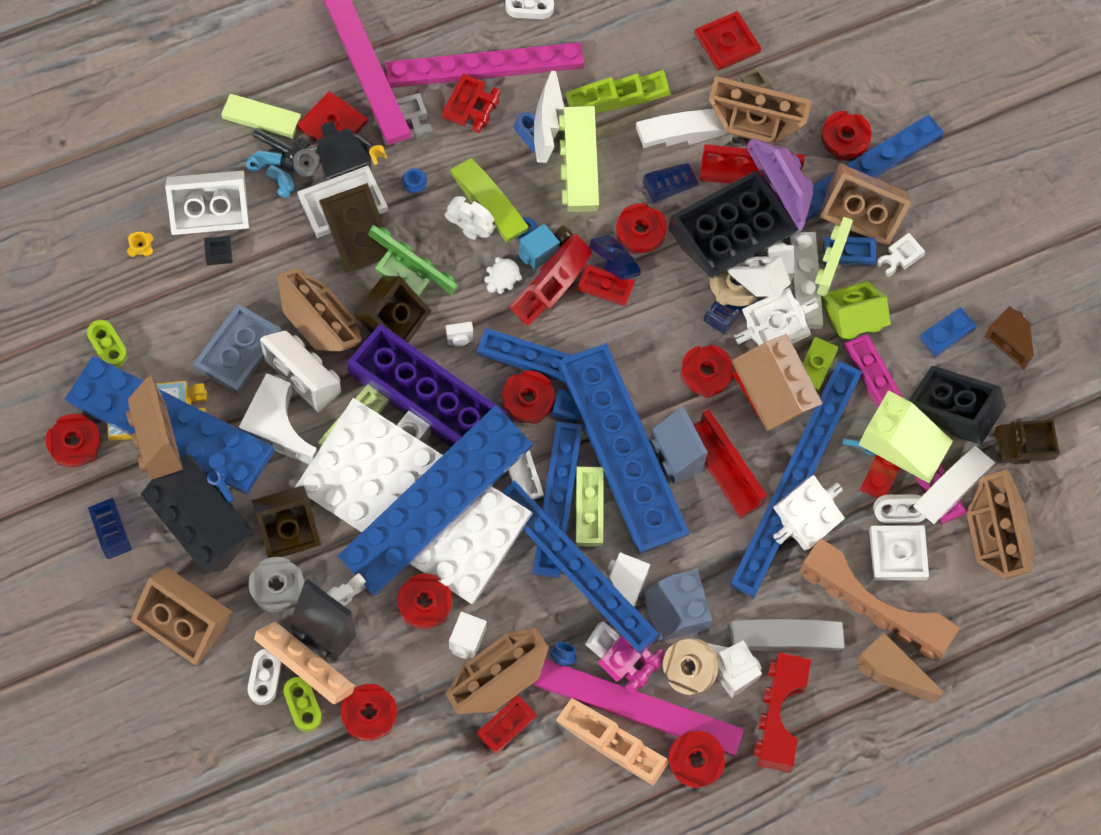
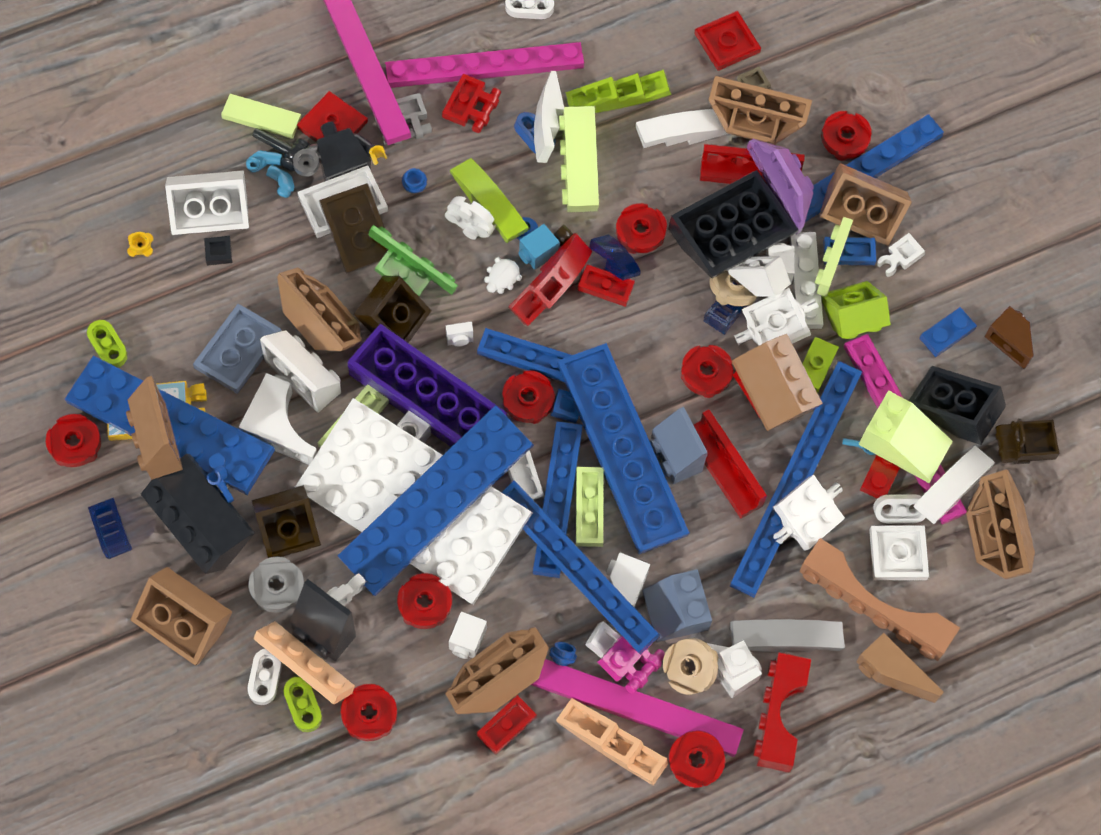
(657, 194): clear blue slope -> none

